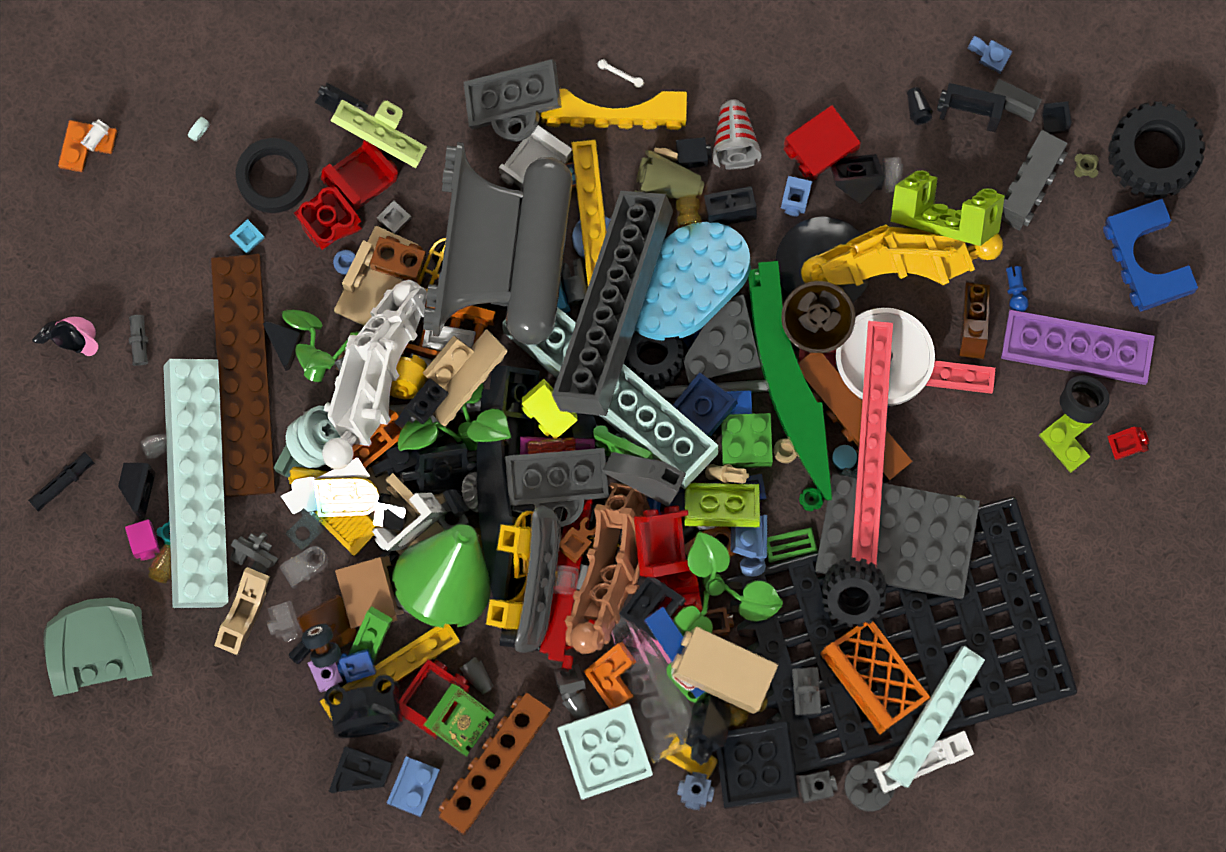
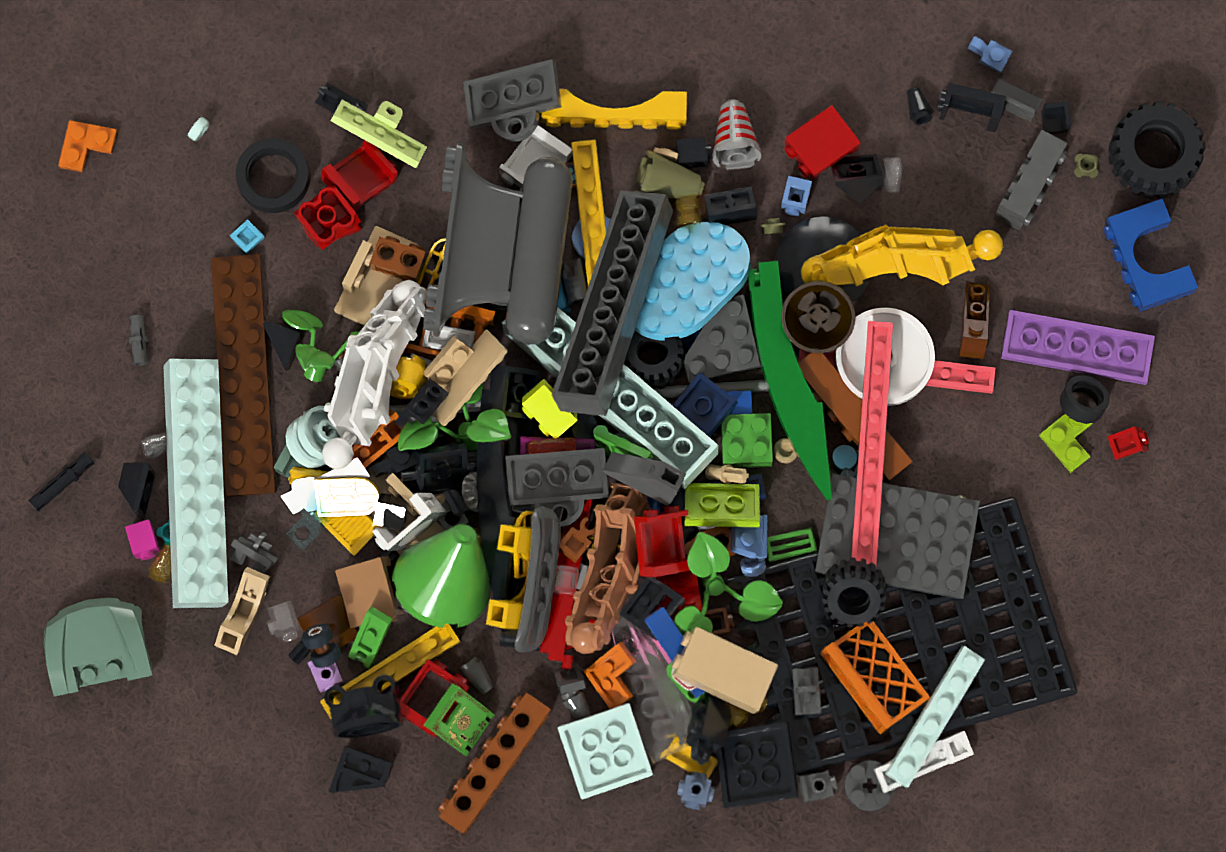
(70, 334): black hair -> none
(95, 135): white pin -> none
(301, 568): clear piece -> none
(343, 261): medium blue tile -> none
(356, 665): blue bracket -> none
(394, 217): light grey tile -> none
(413, 786): medium blue plate -> none
(638, 82): white hinge -> none
(773, 226): none -> olive plate
(815, 494): green plate -> none
(973, 224): lime plate -> none
(1016, 287): blue pin -> none

